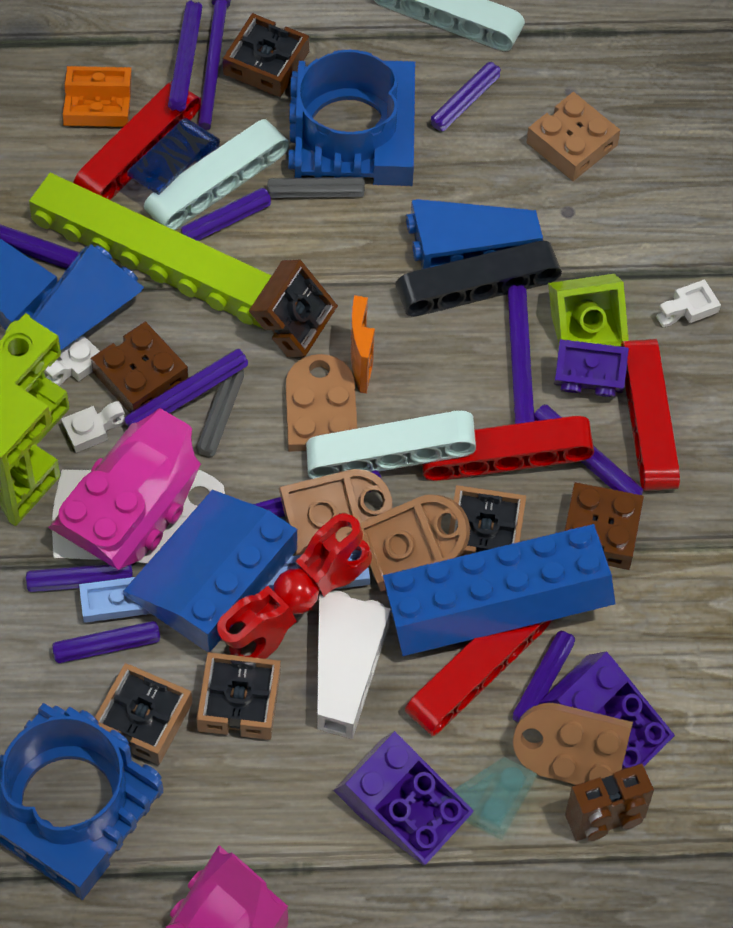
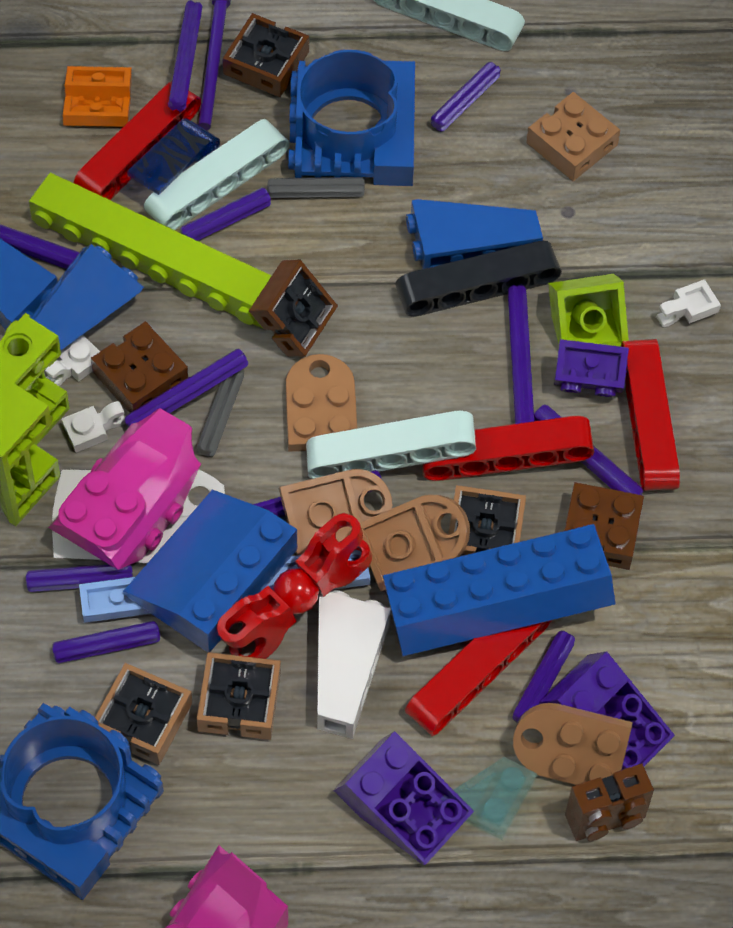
(361, 344): orange slope -> none

